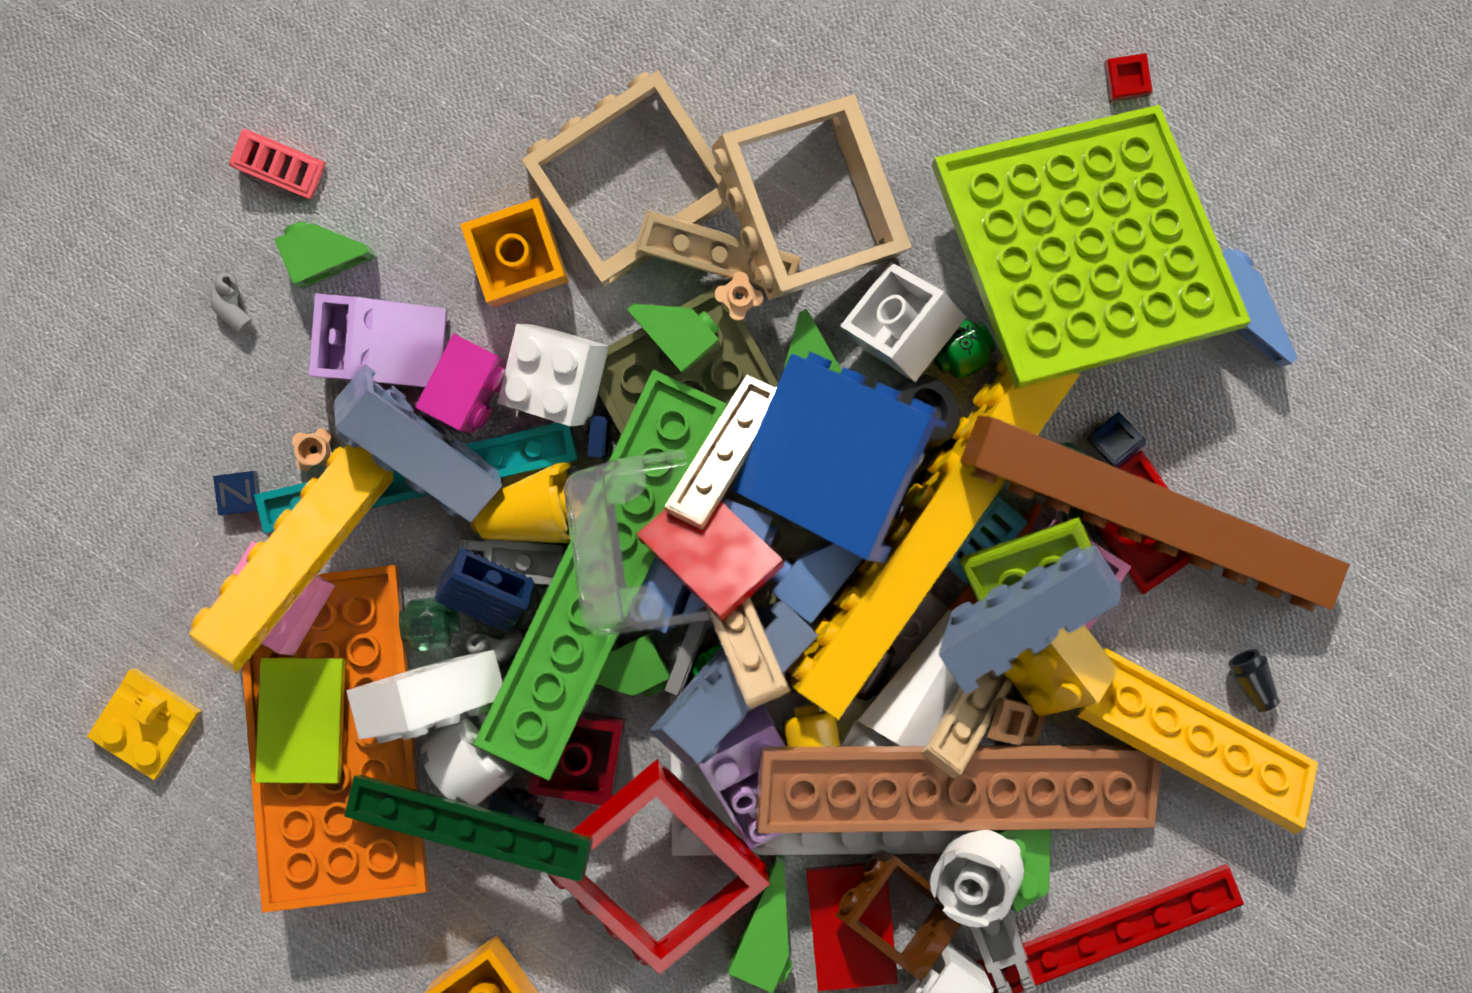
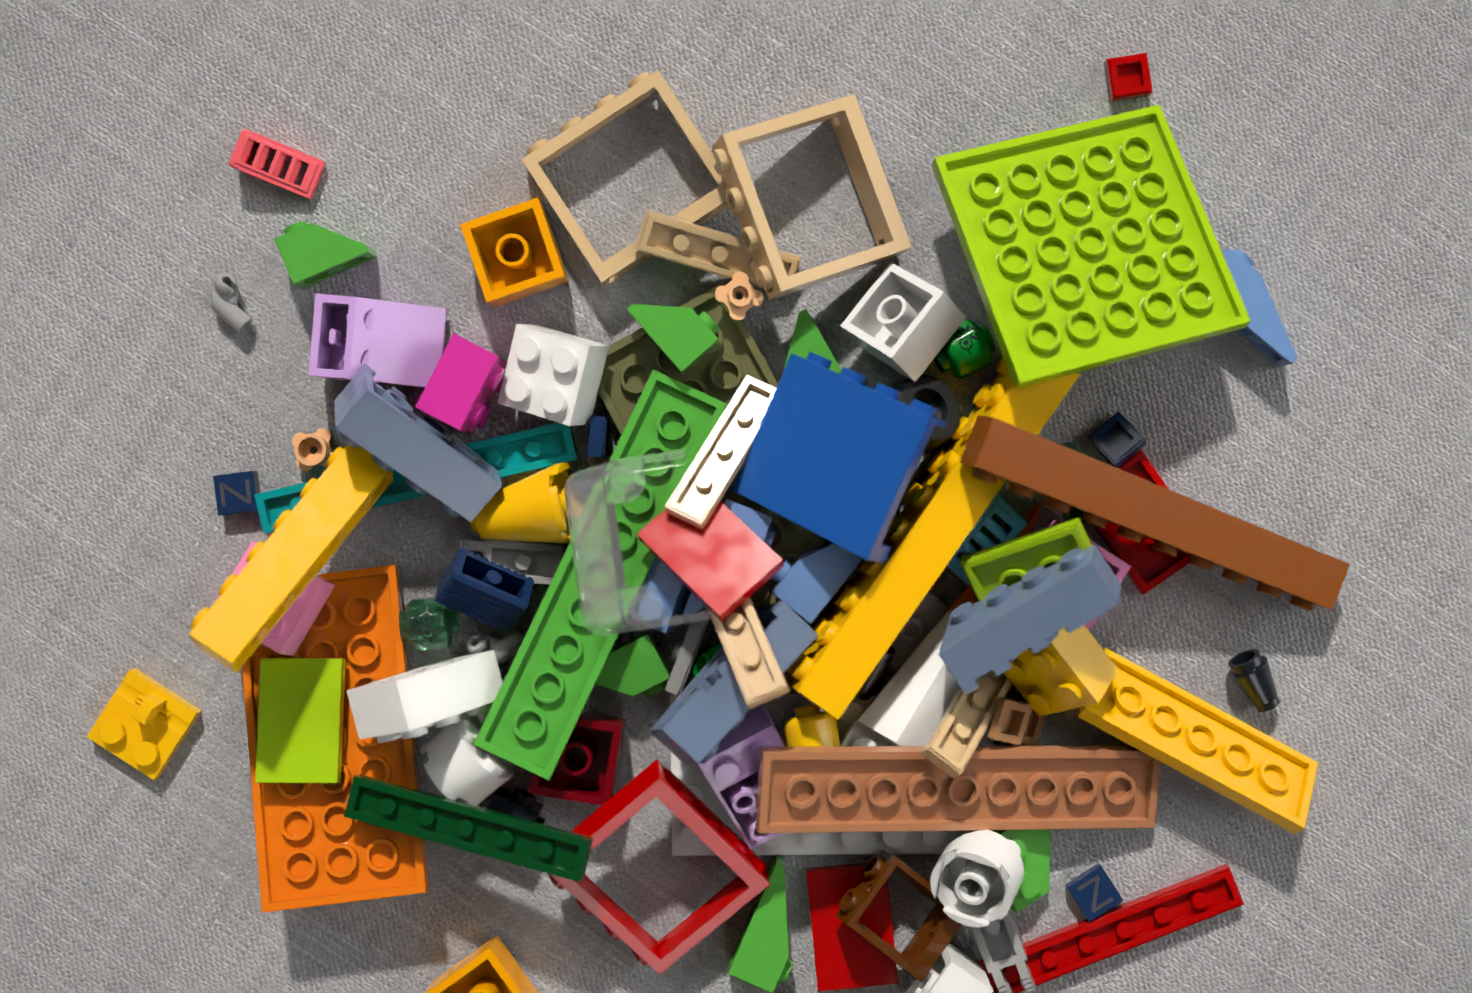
(1094, 892): none -> dark blue tile

